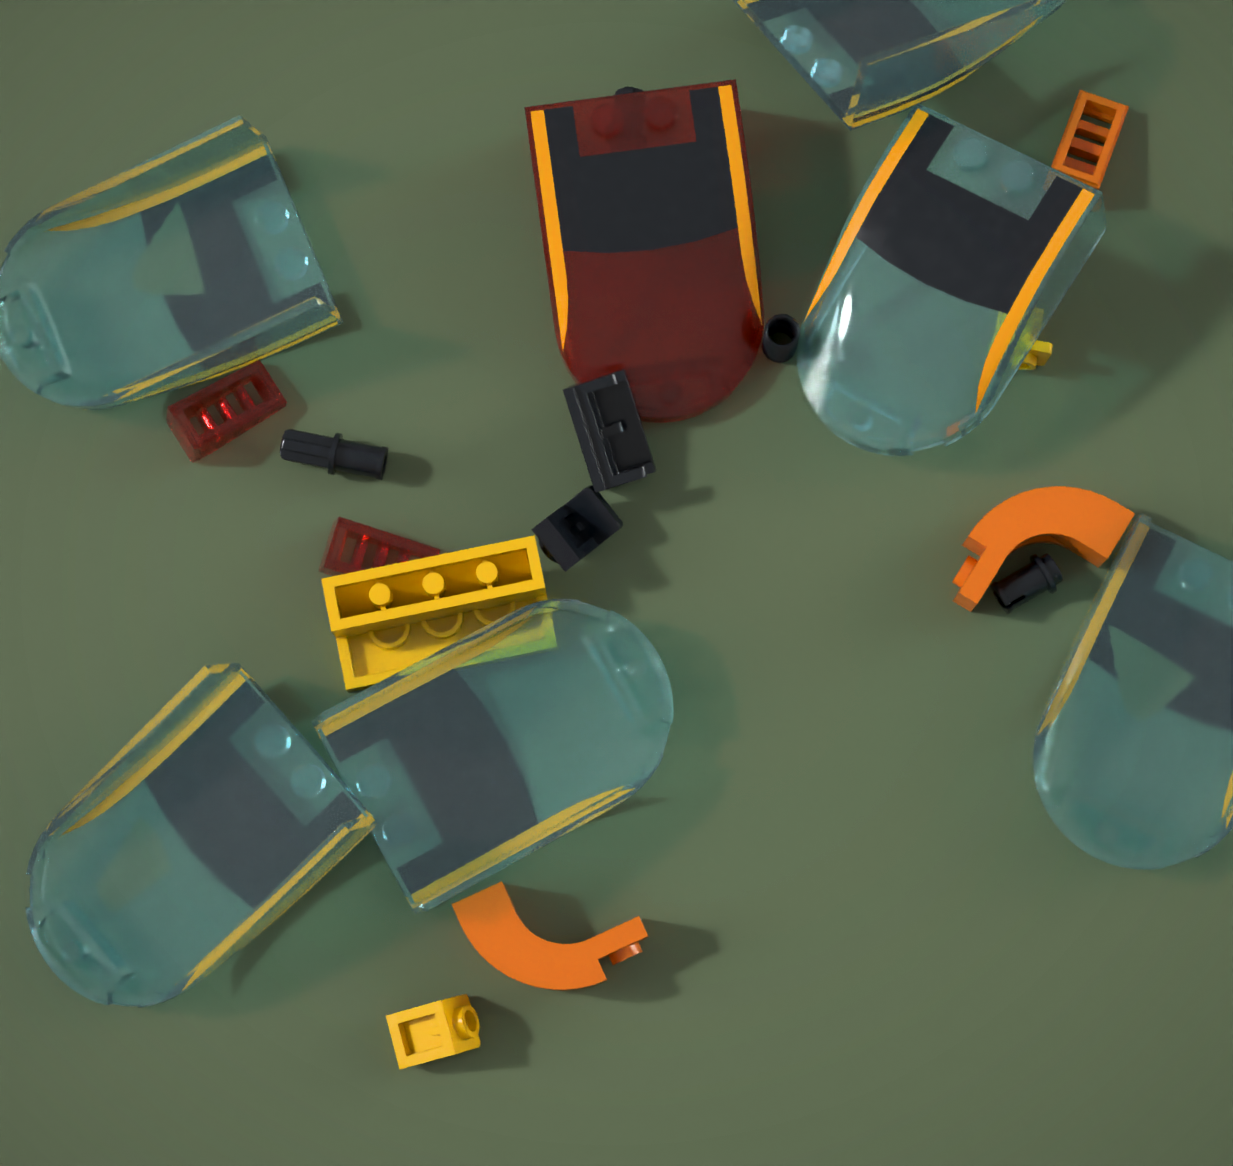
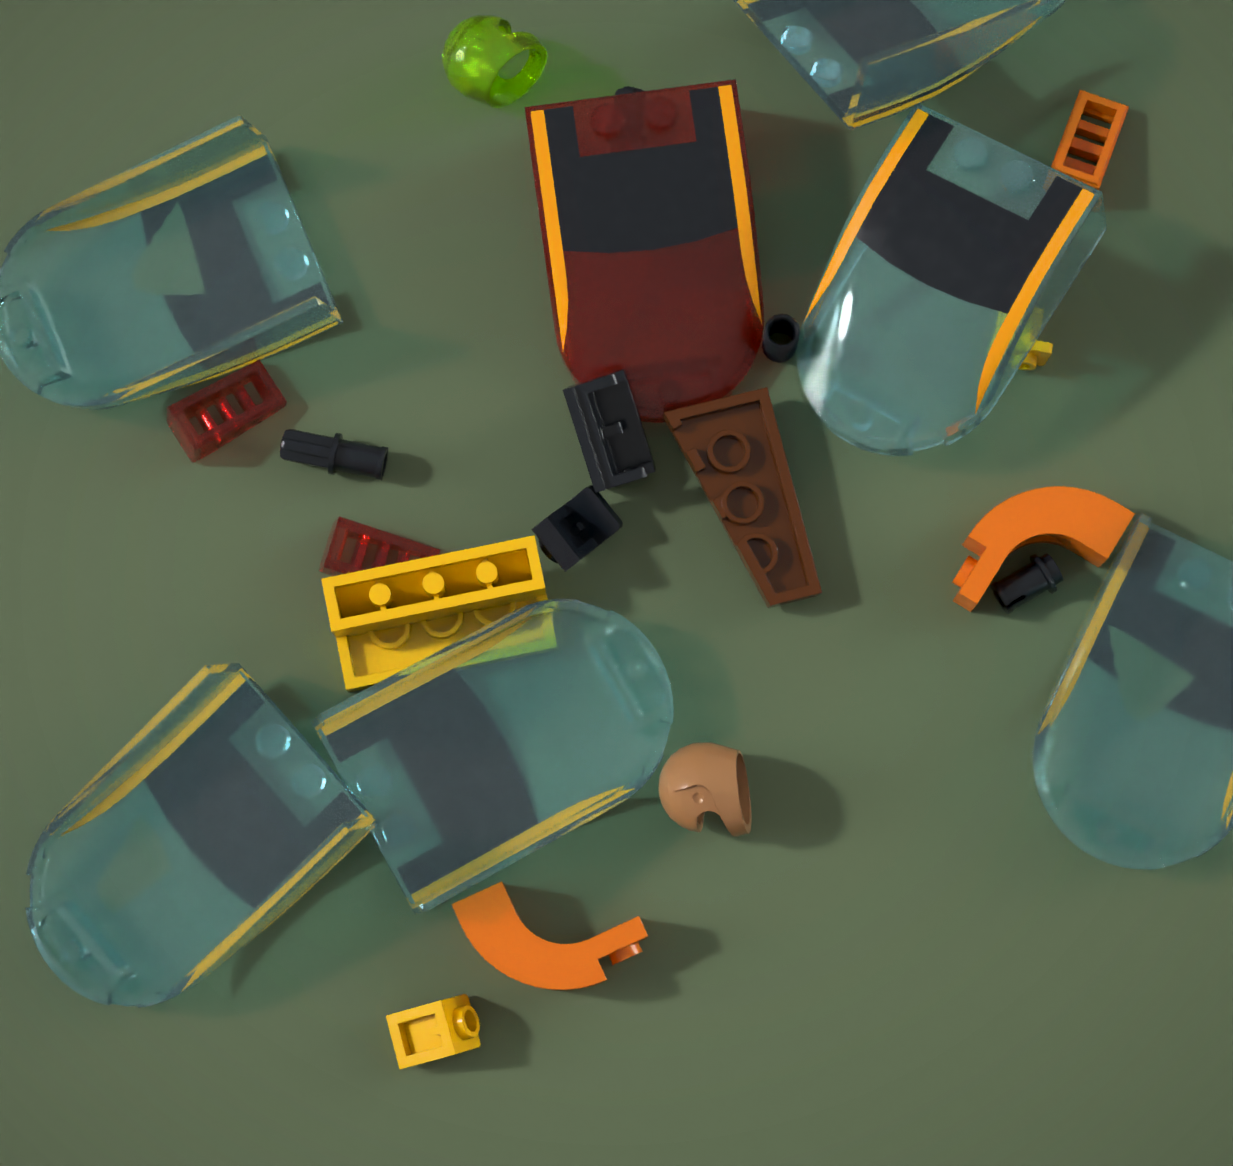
(477, 53): none -> clear neon green helmet
(703, 780): none -> medium nougat helmet
(747, 479): none -> reddish brown wing

